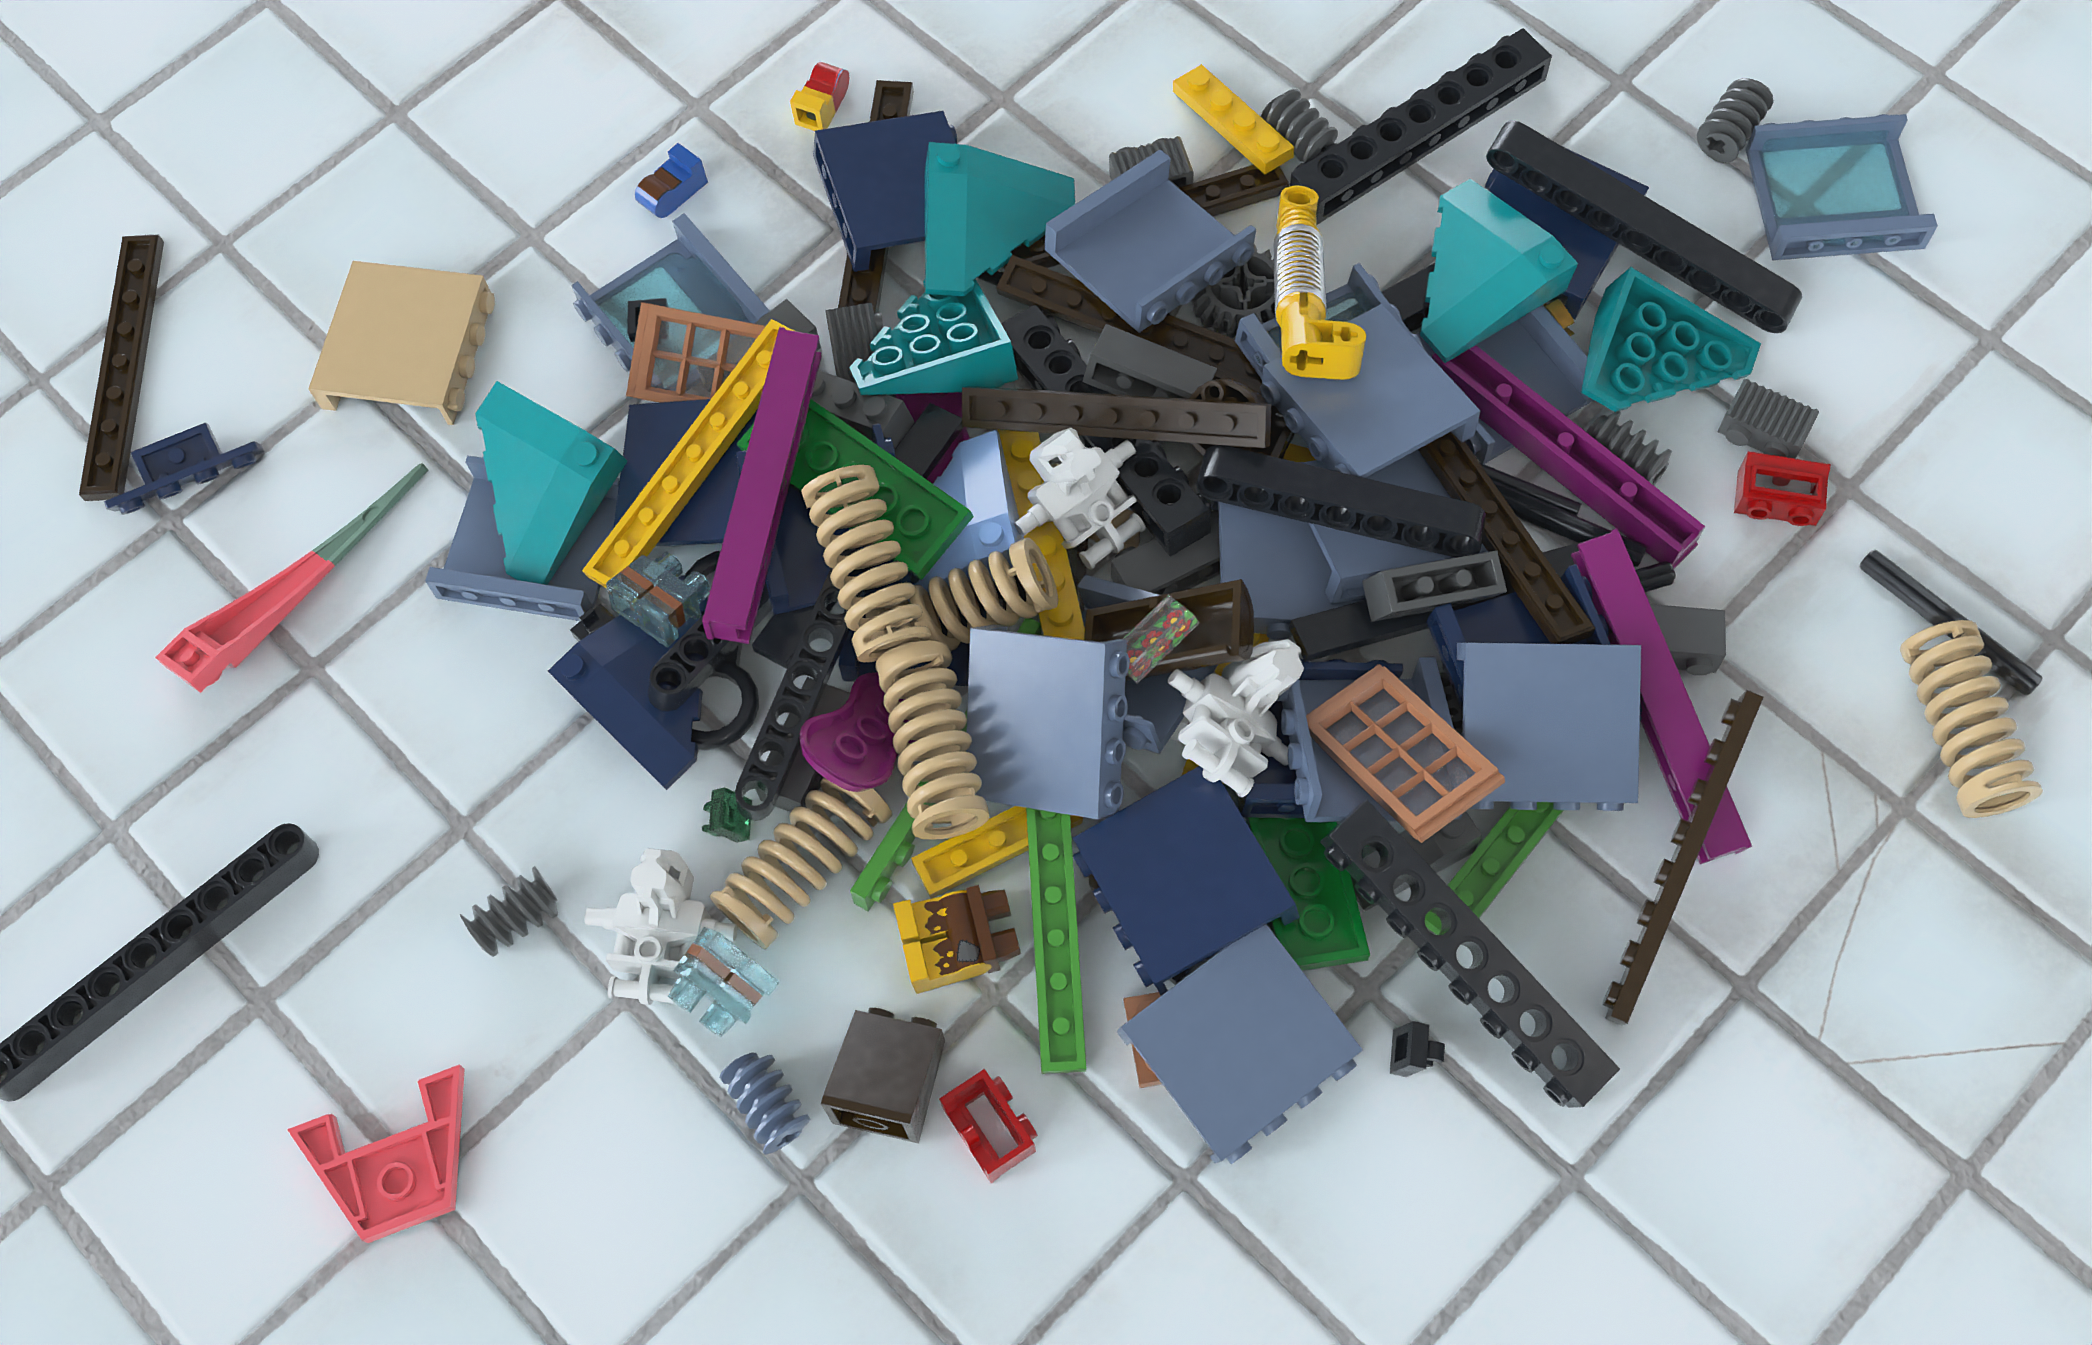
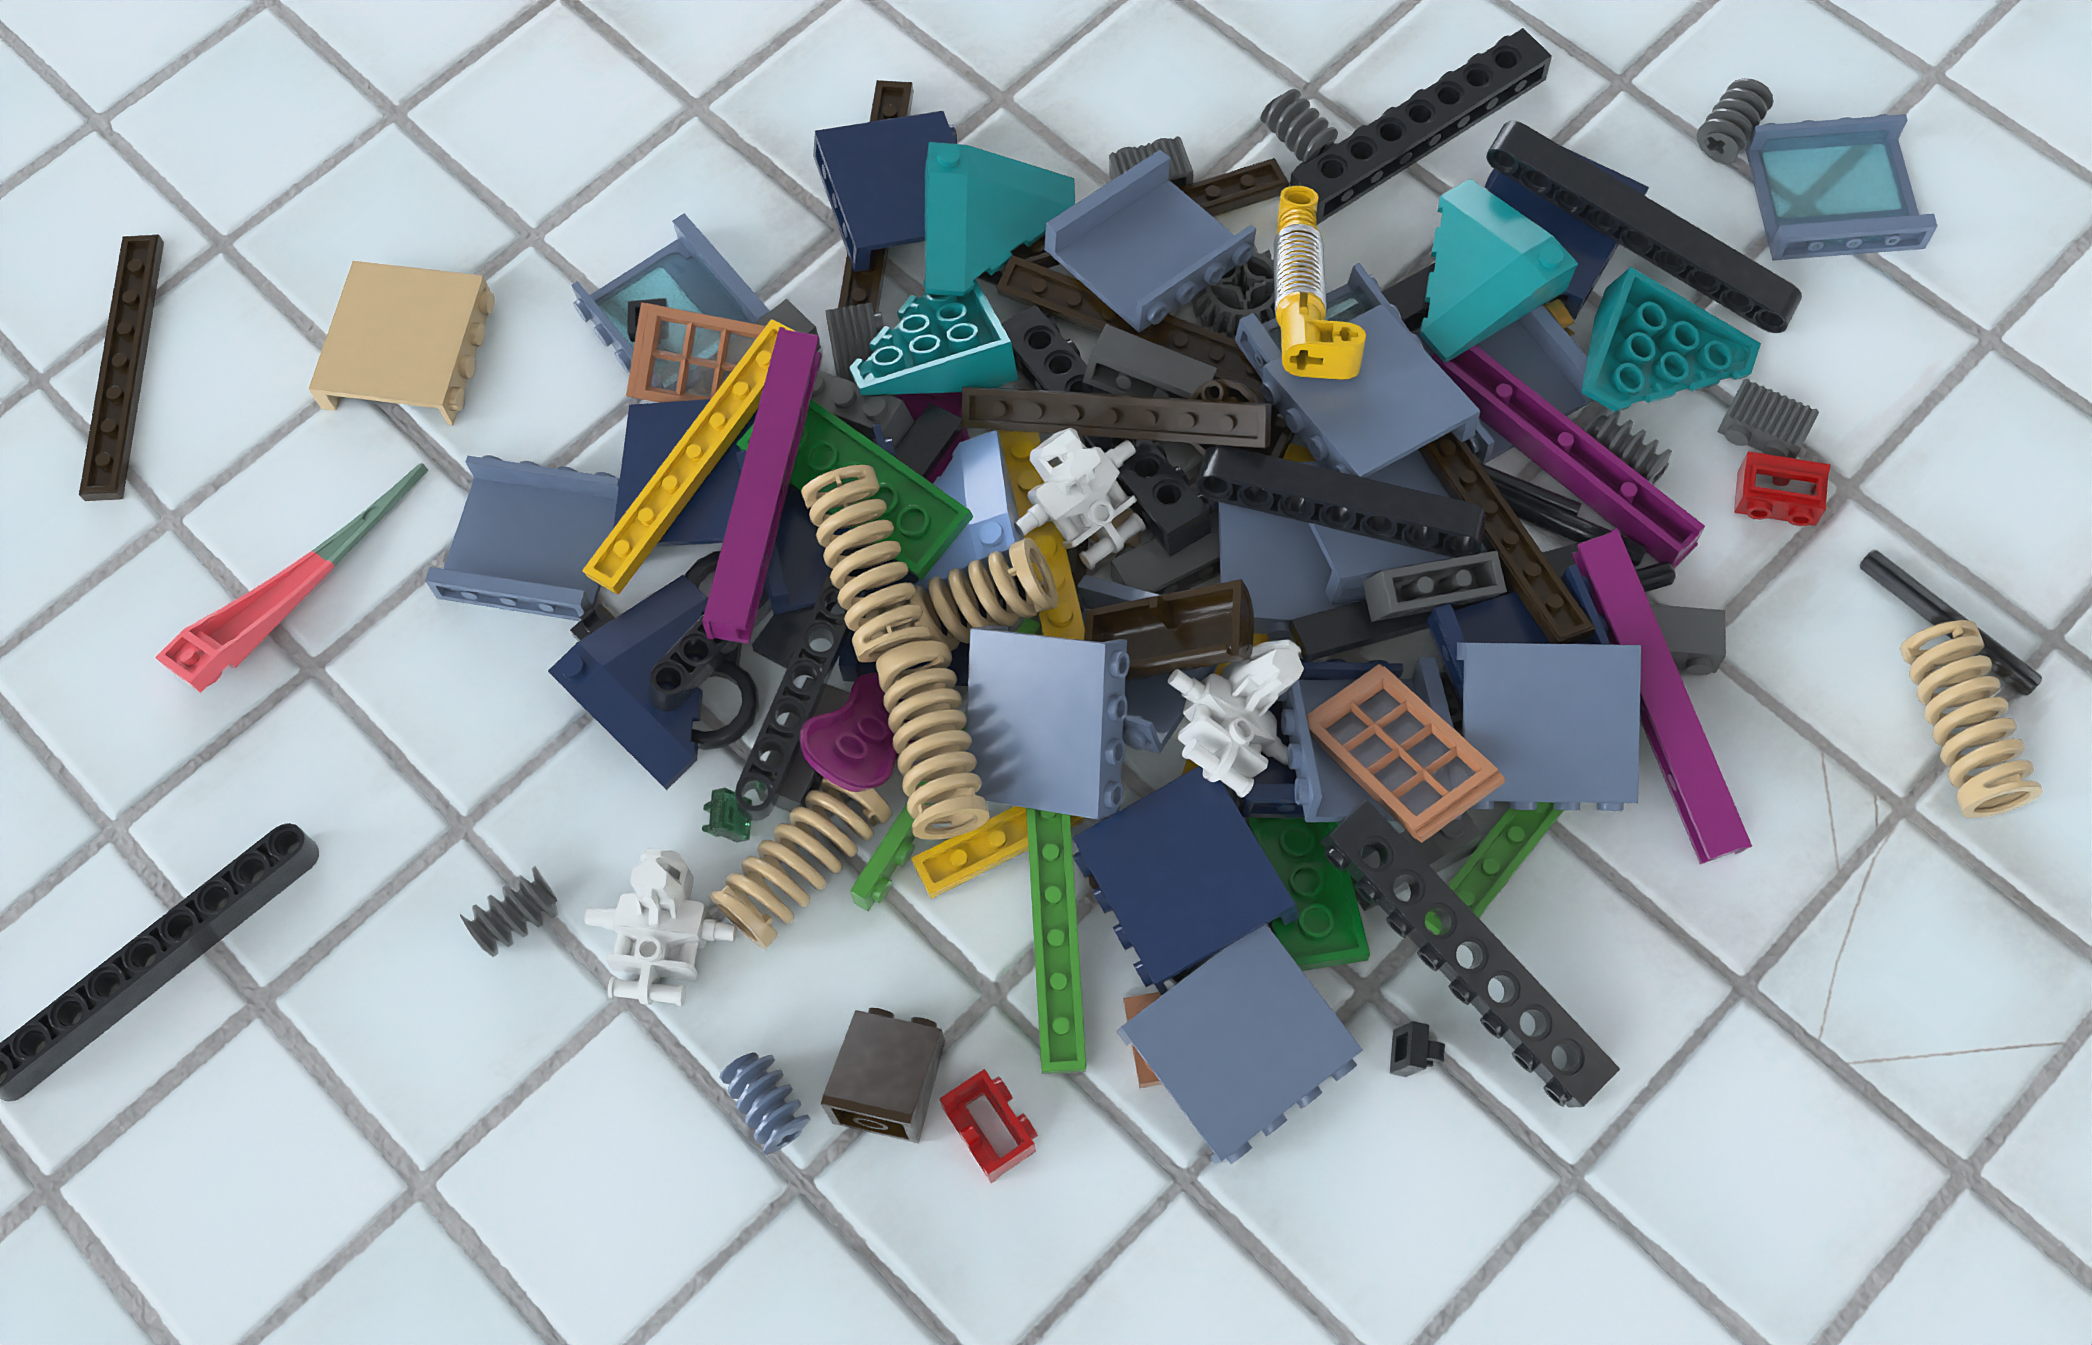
(178, 461): dark blue bracket -> none
(397, 1177): coral wing -> none
(543, 479): teal slope -> none
(654, 596): clear light blue hips -> none
(672, 182): blue leg -> none
(723, 975): clear light blue hips -> none
(820, 96): leg -> none
(952, 936): hips -> none
(1157, 636): clear tile -> none
(1233, 119): yellow plate -> none
(1674, 874): dark brown plate -> none

